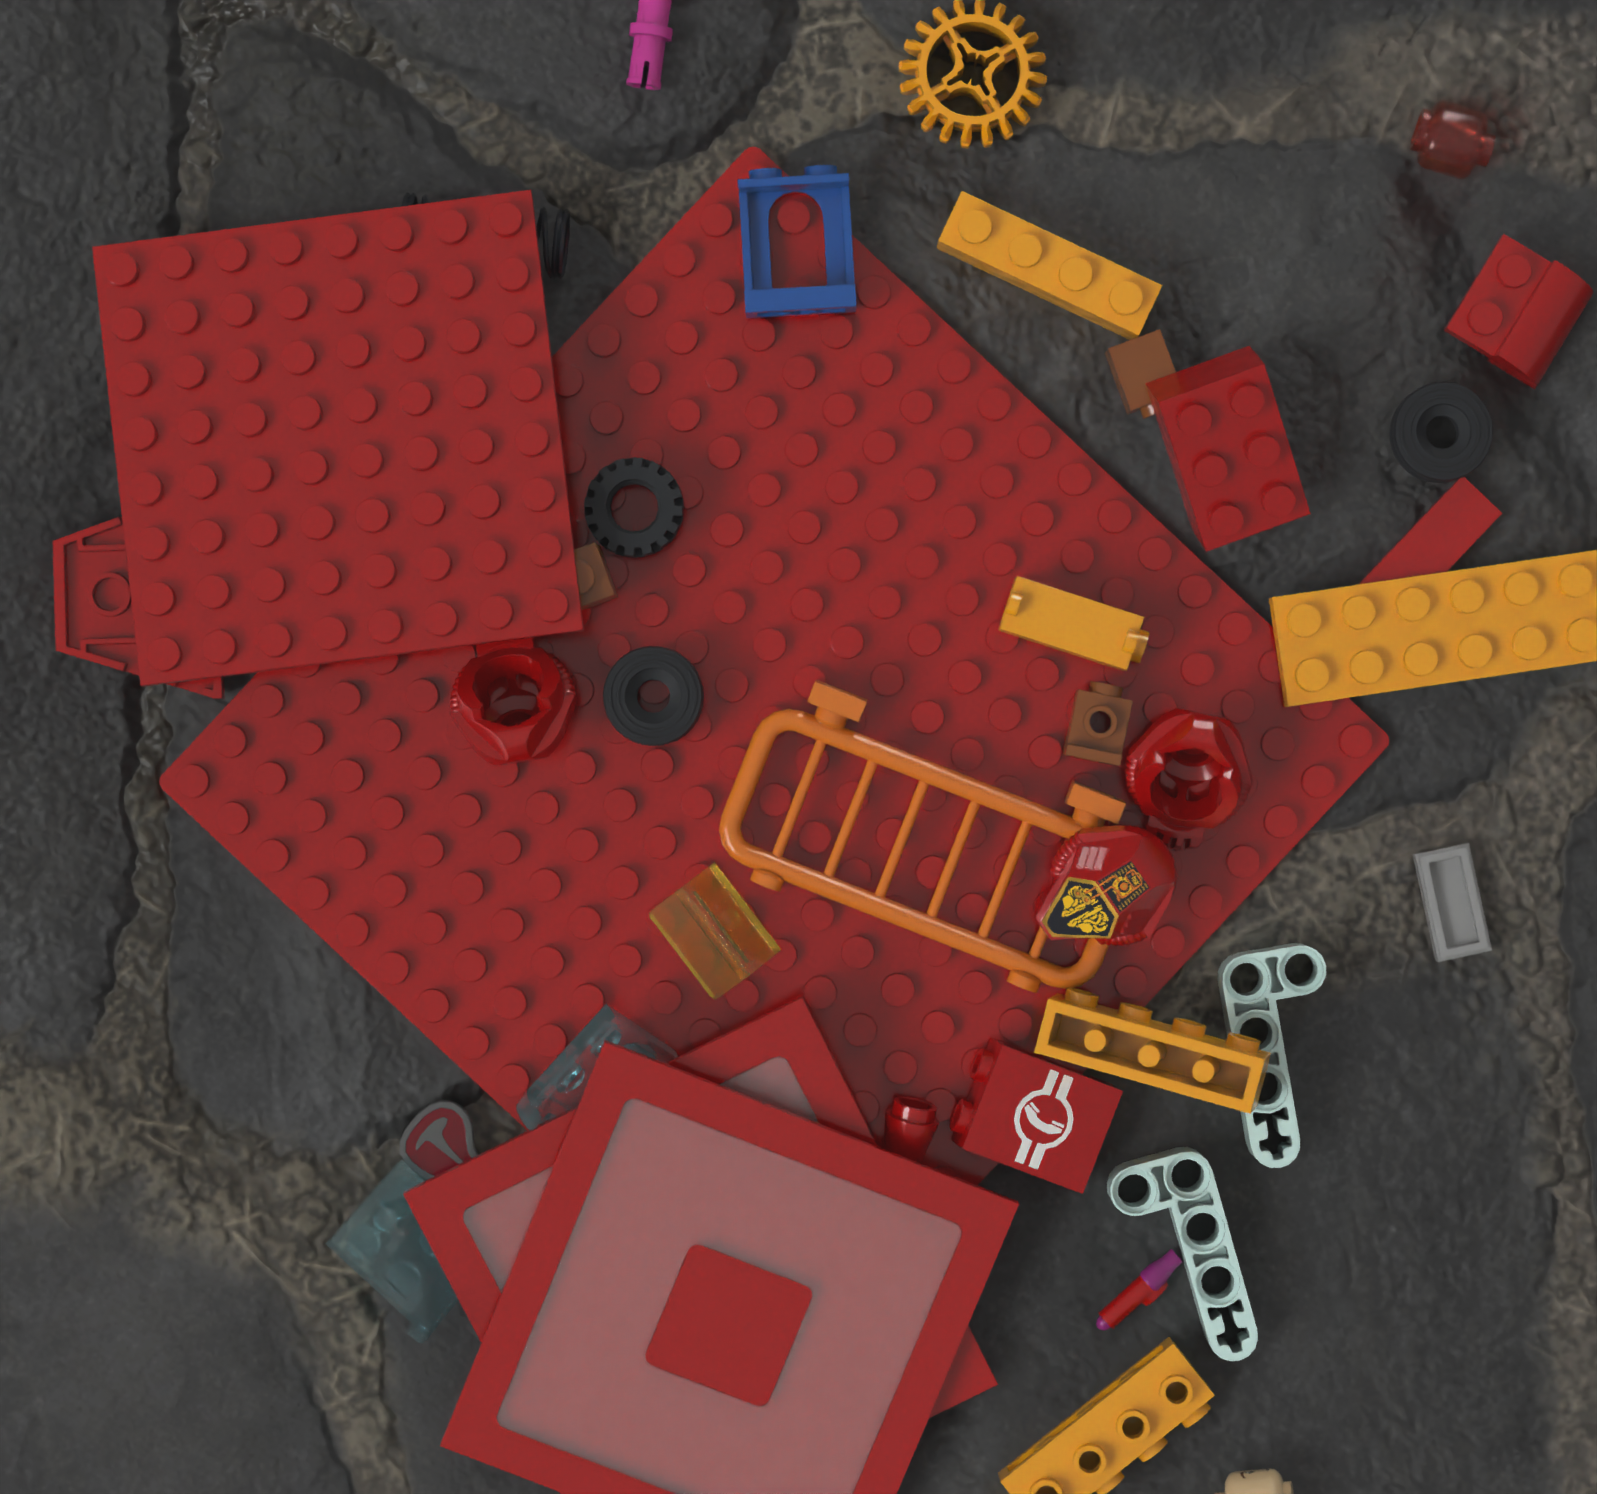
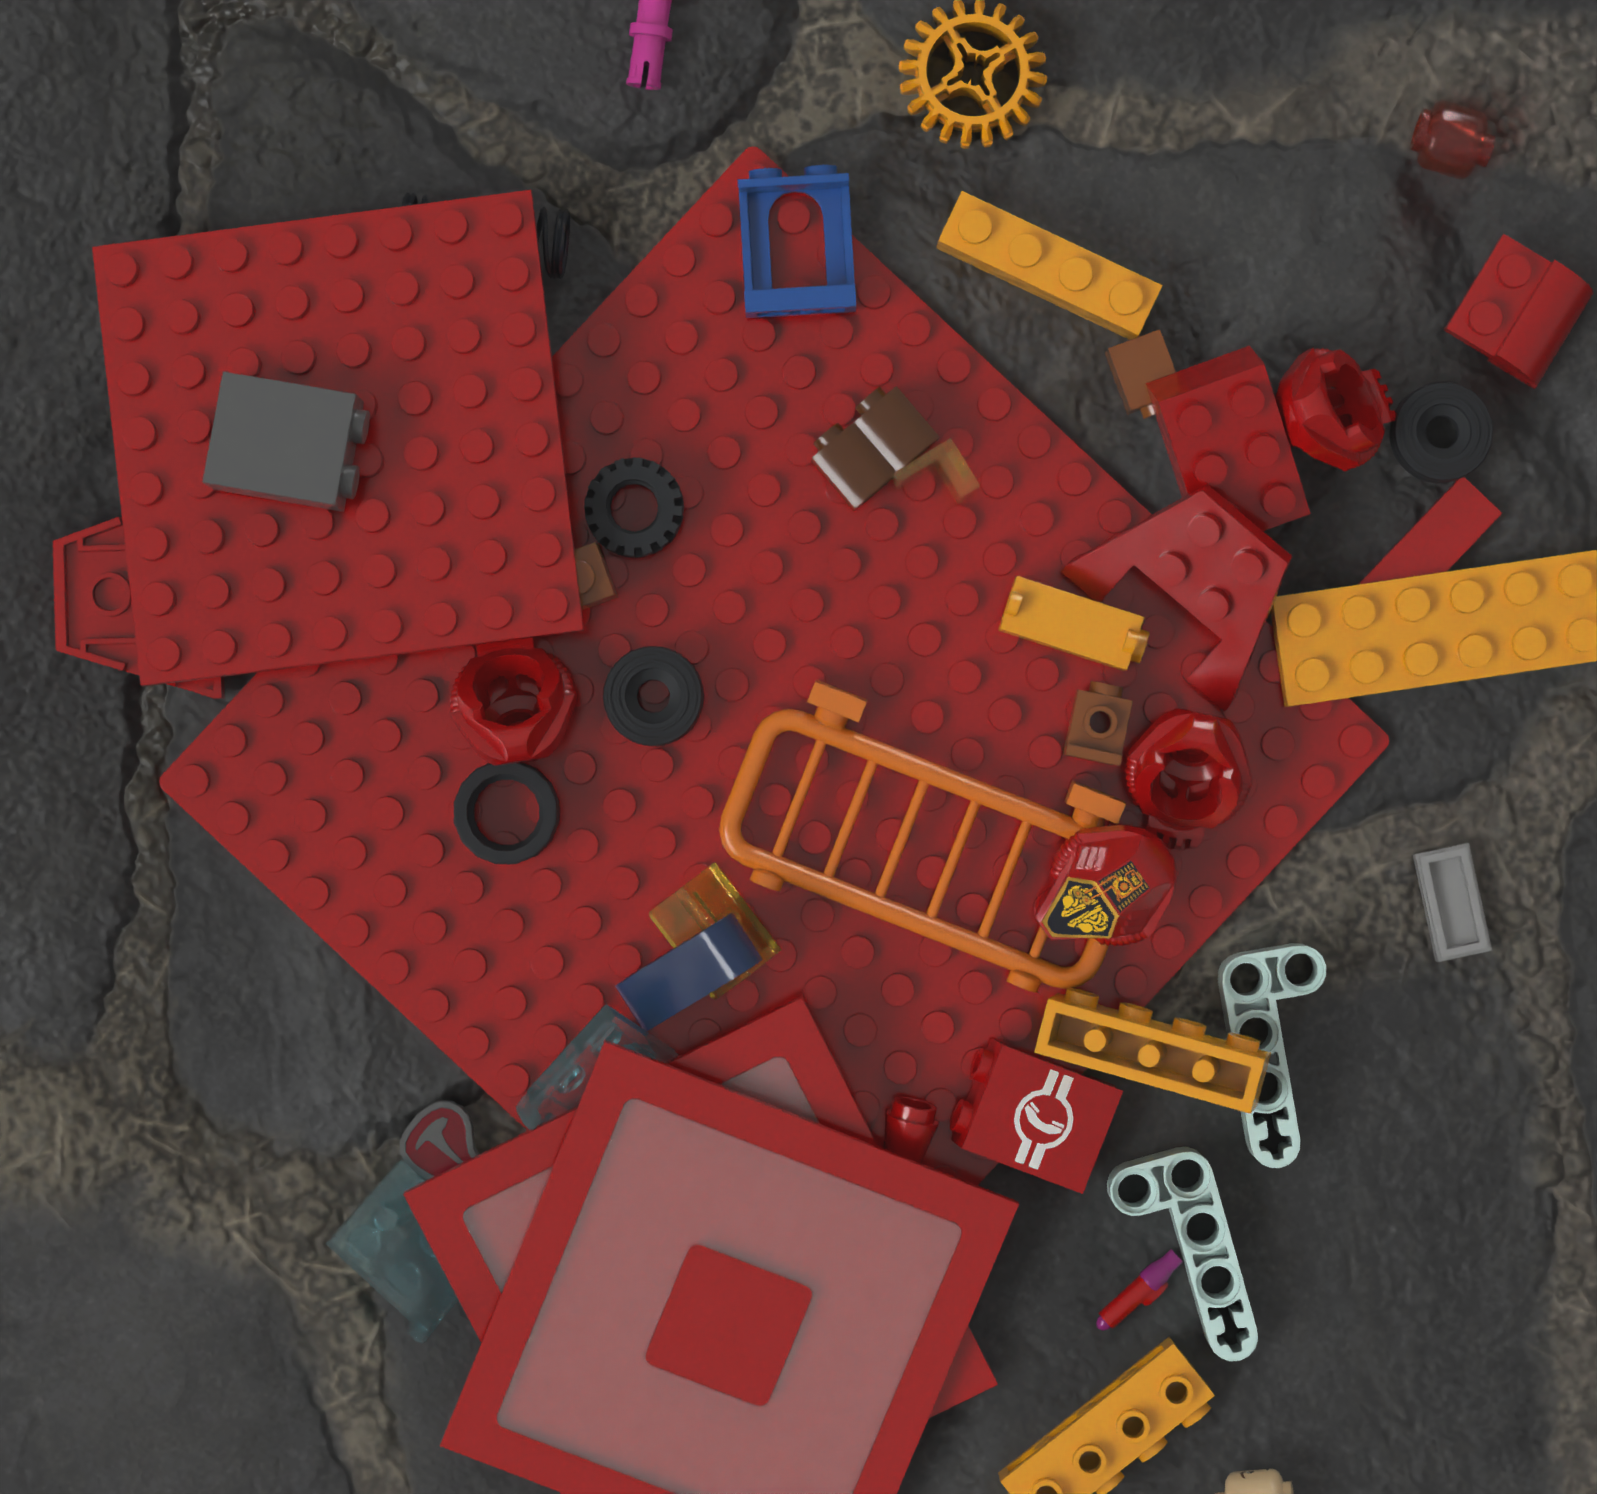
(285, 442): none -> dark grey brick
(465, 813): none -> black tyre
(689, 972): none -> dark blue beam
(873, 447): none -> reddish brown brick
(949, 465): none -> clear yellow panel
(1211, 565): none -> red wing
(1329, 423): none -> red helmet

